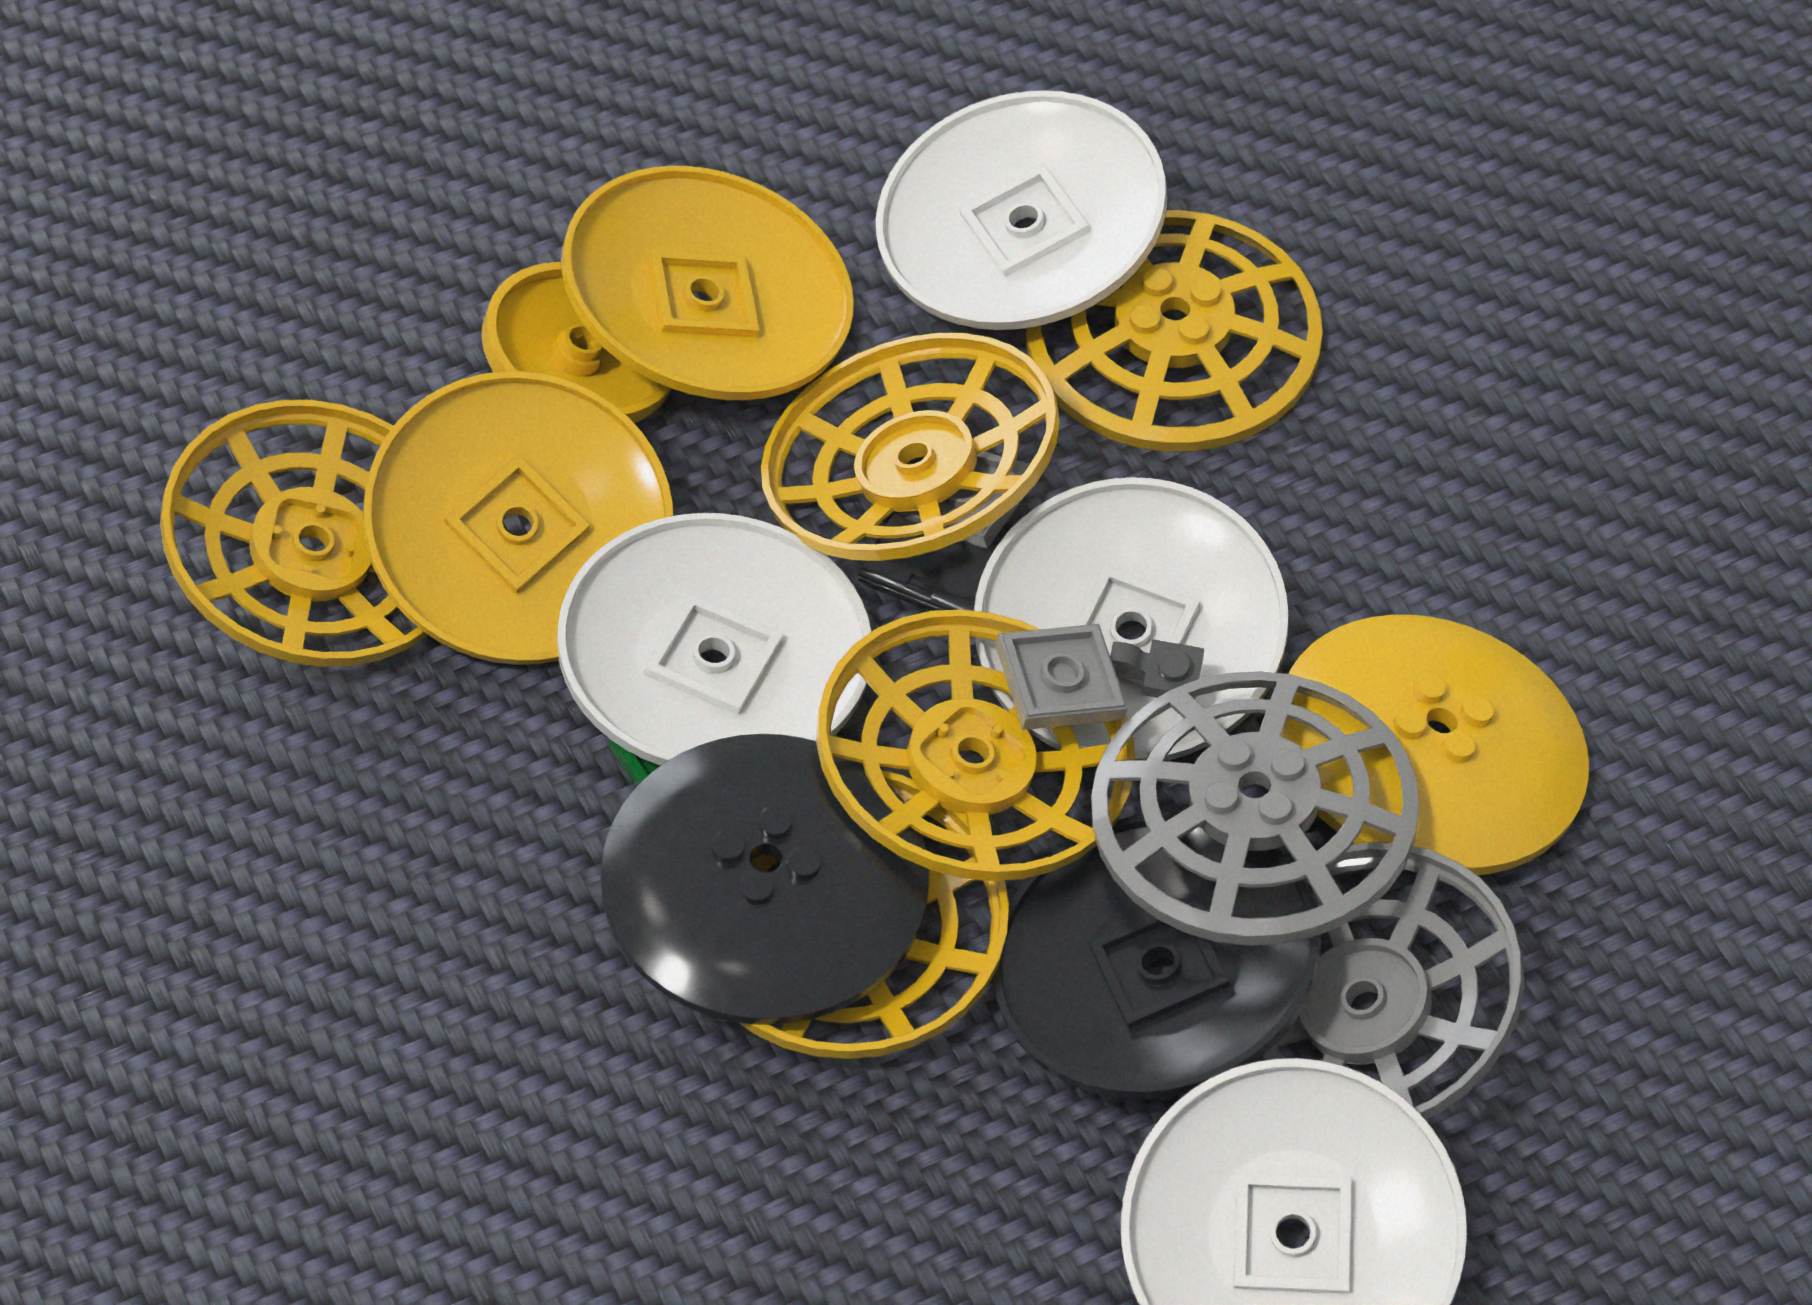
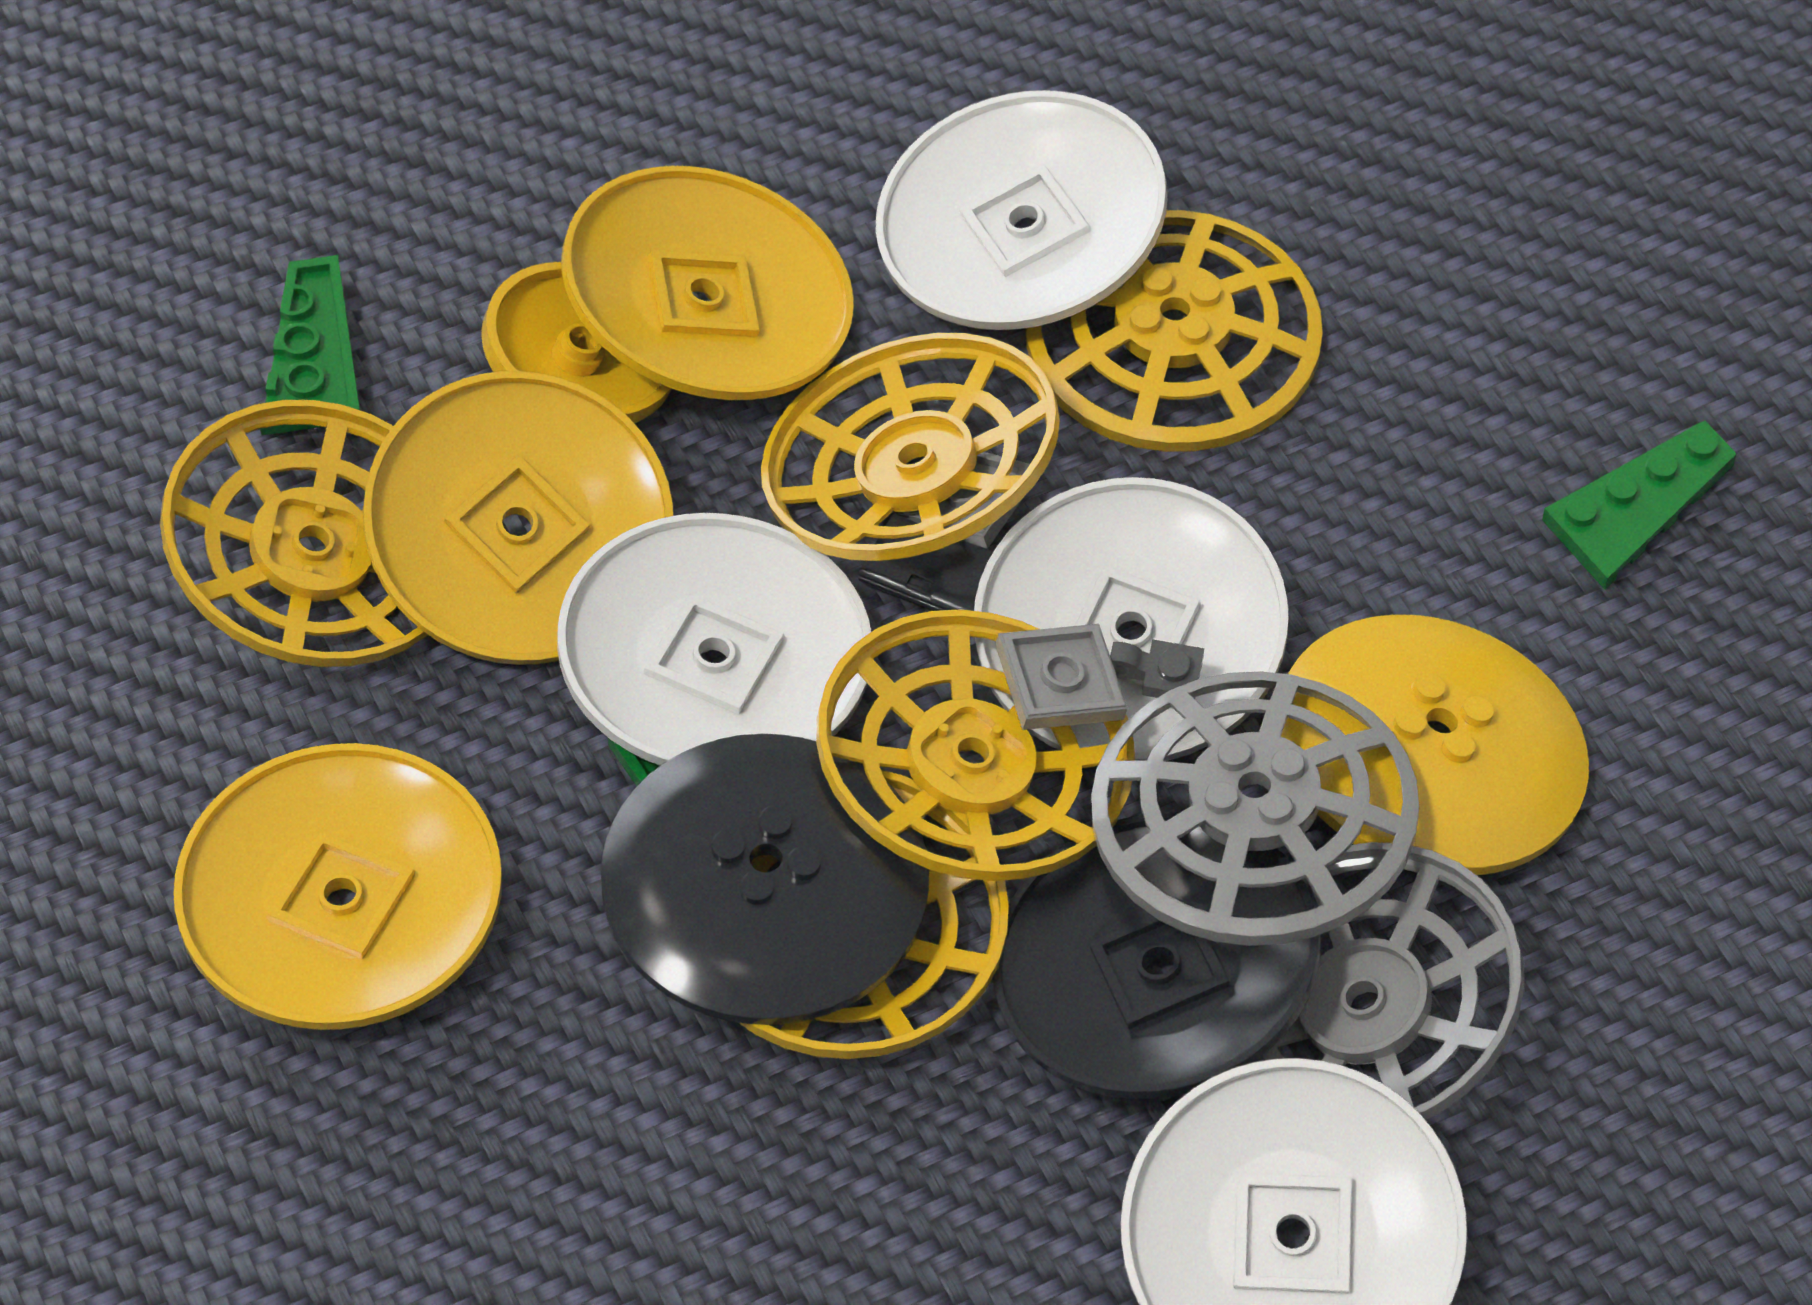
(312, 340): none -> green wing
(323, 822): none -> yellow dish
(1628, 507): none -> green wing

